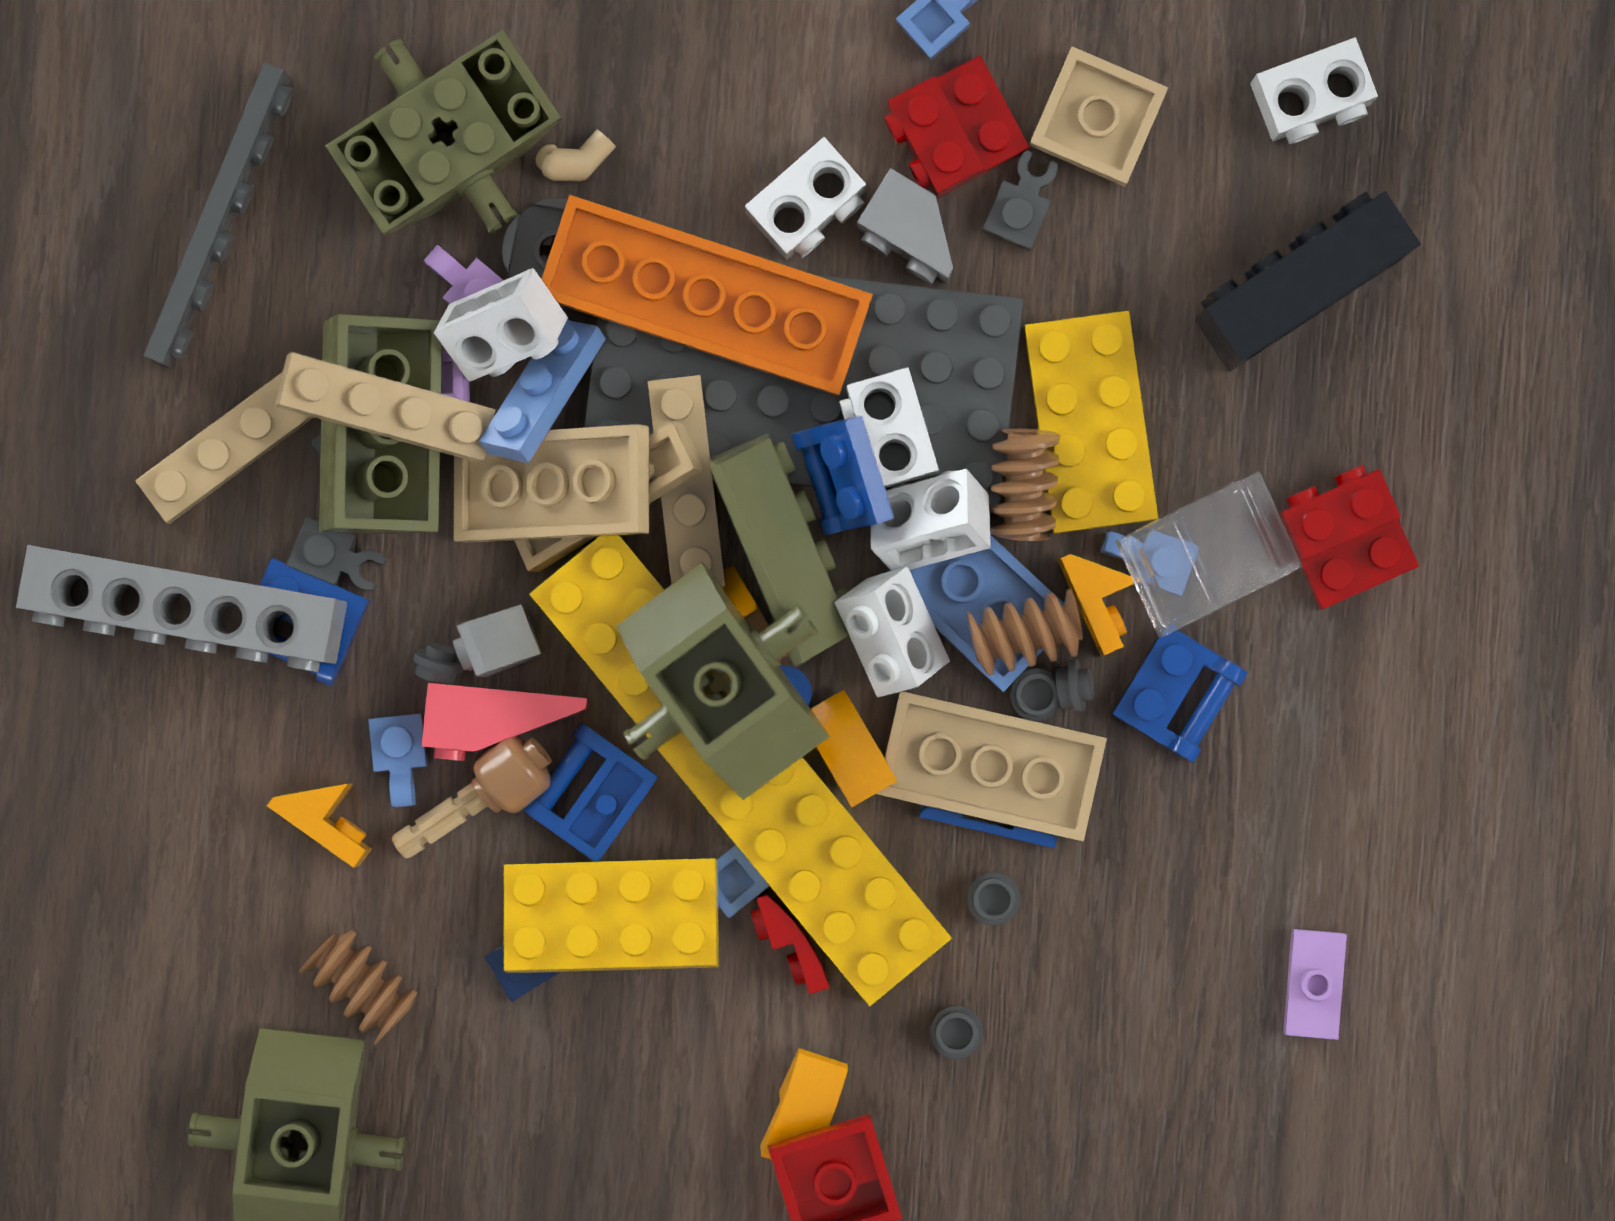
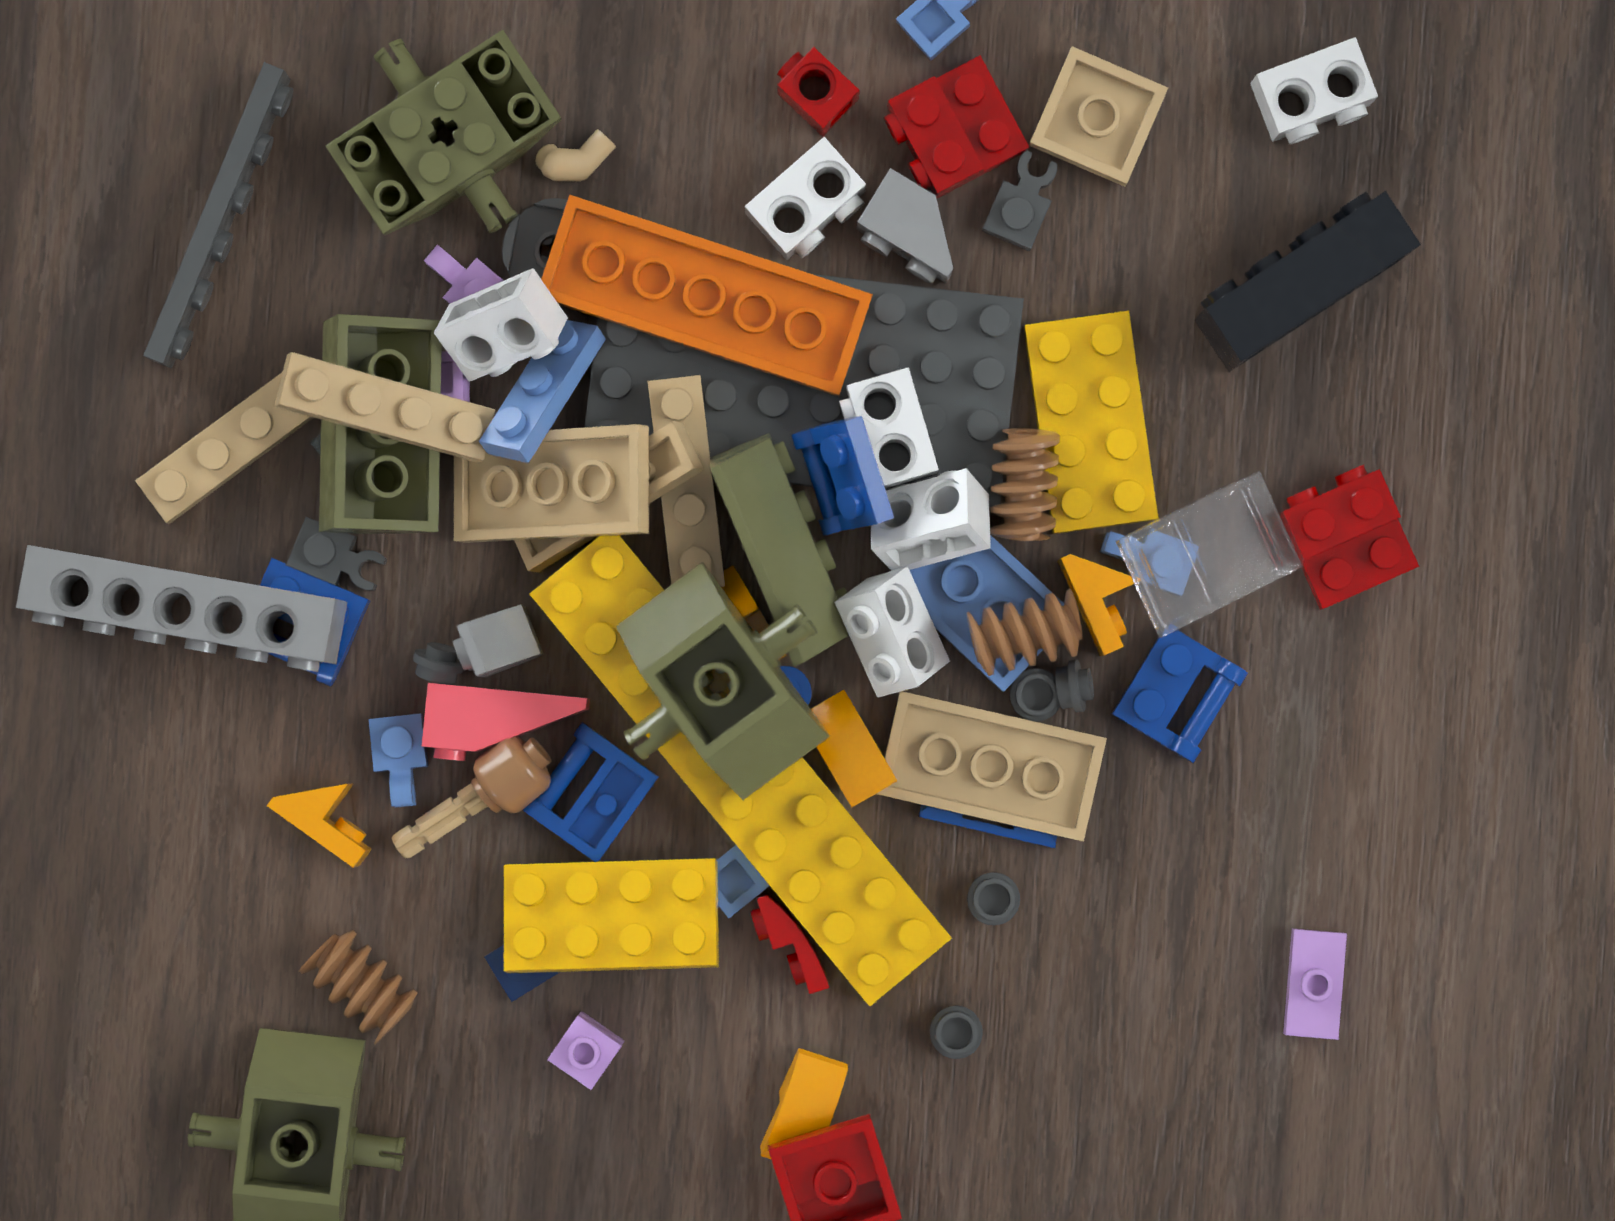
(586, 1050): none -> lavender brick
(820, 113): none -> red brick

